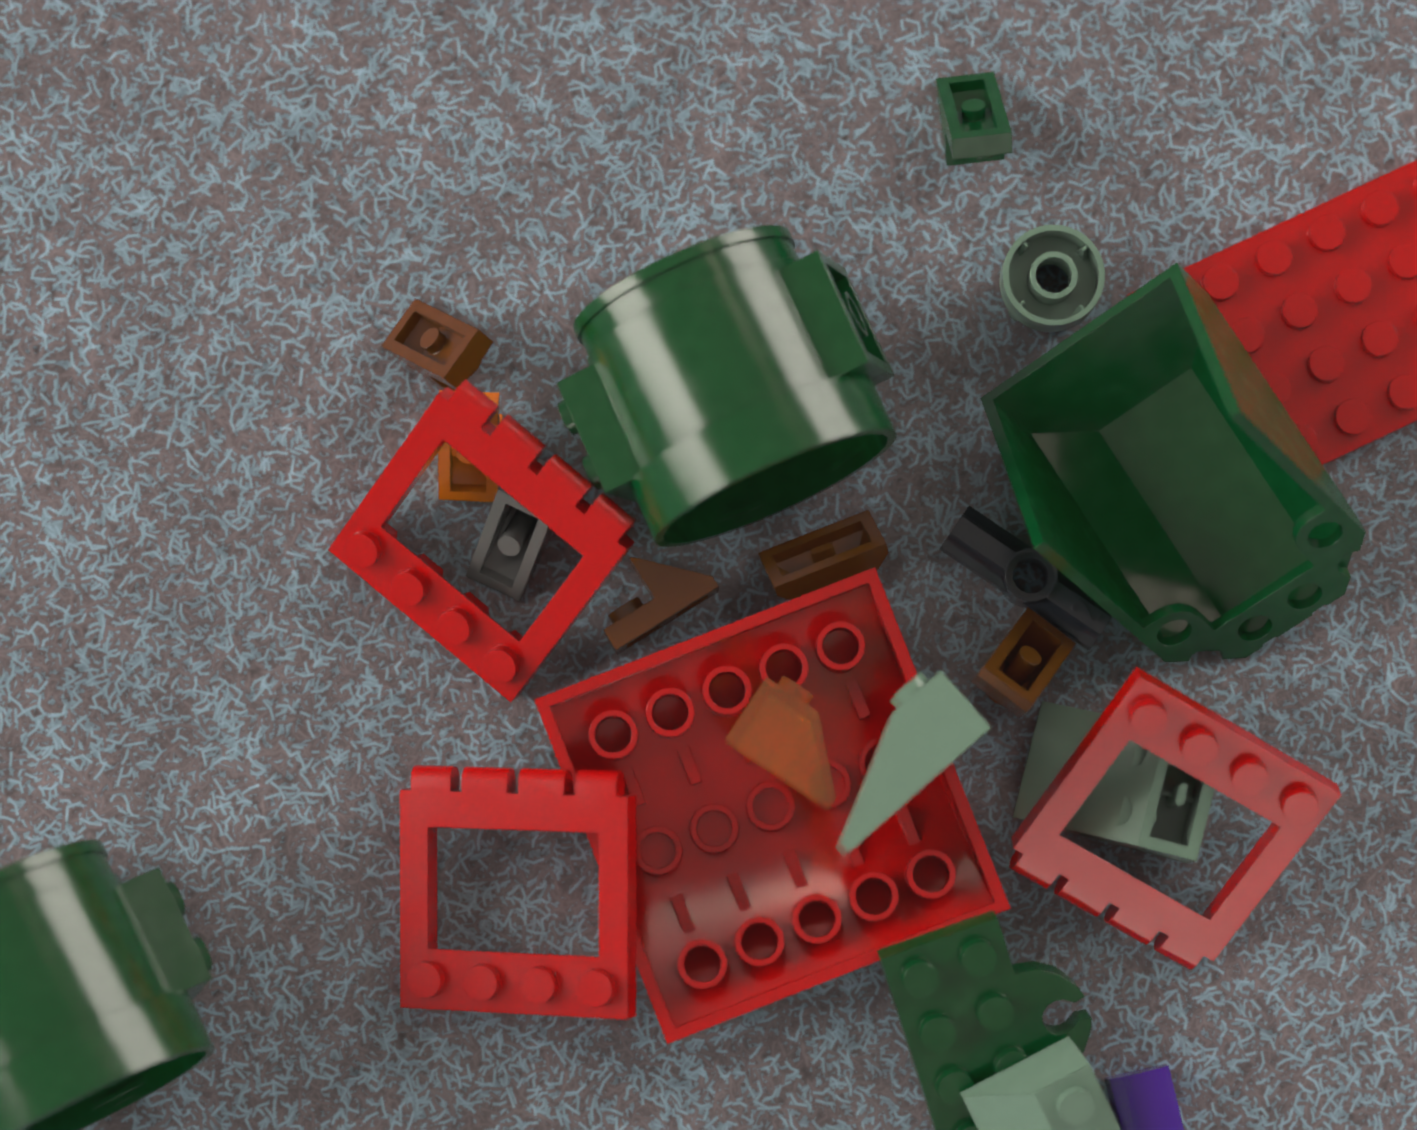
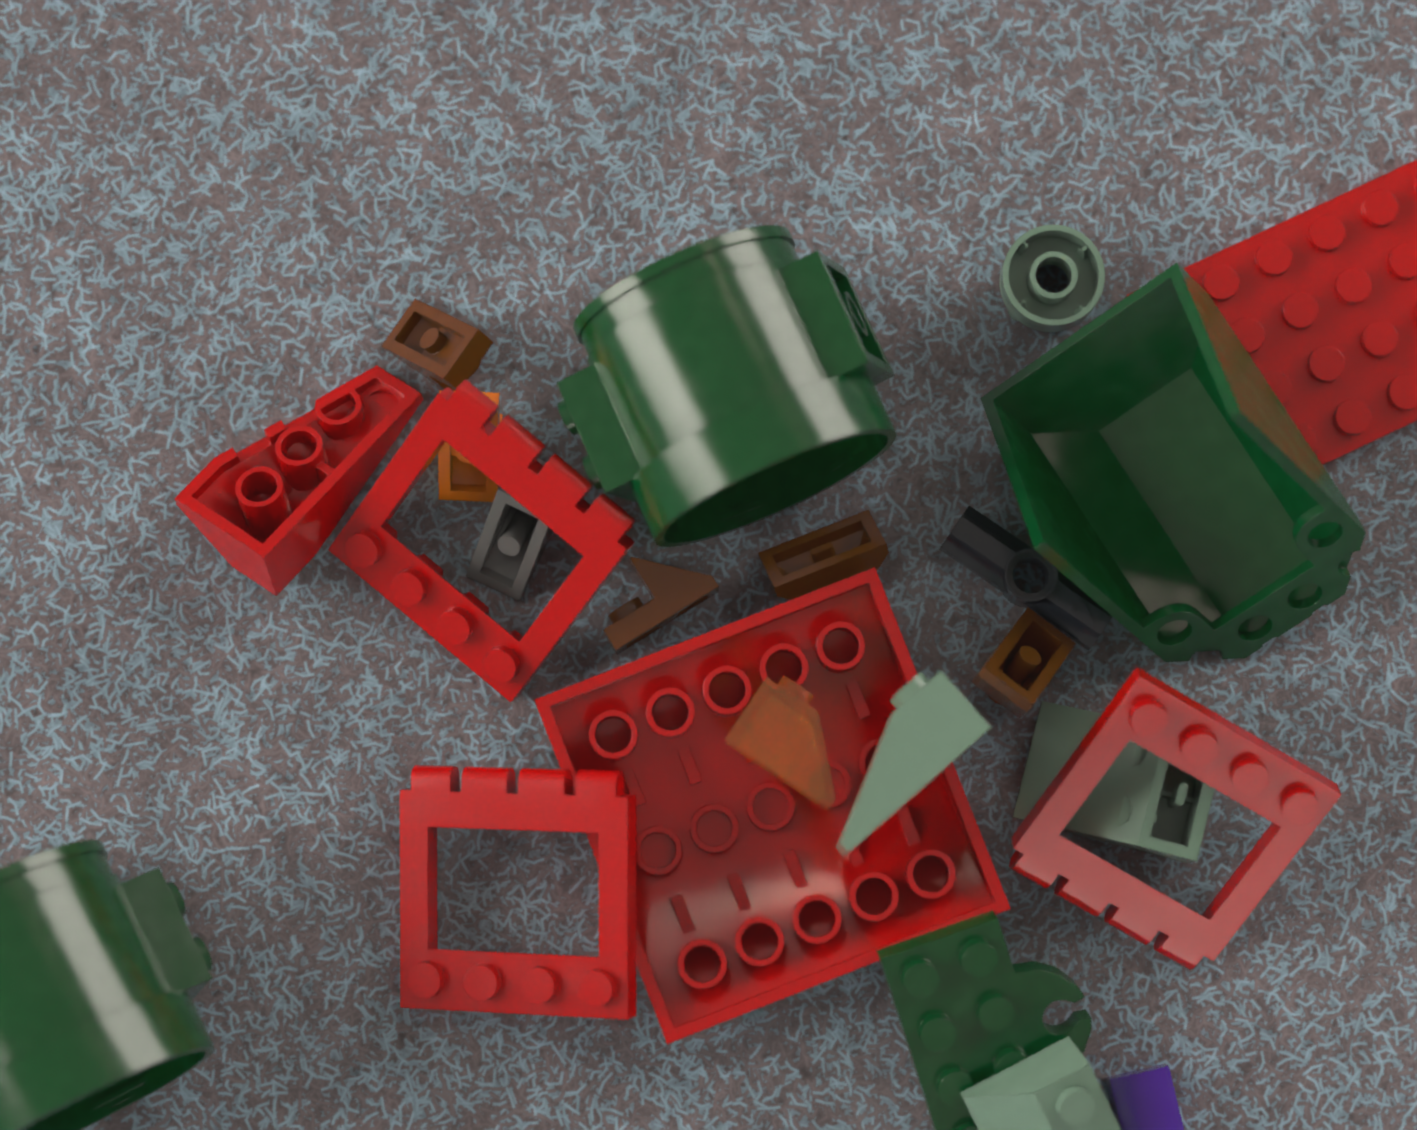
(289, 490): none -> red wedge
(973, 119): dark green slope -> none

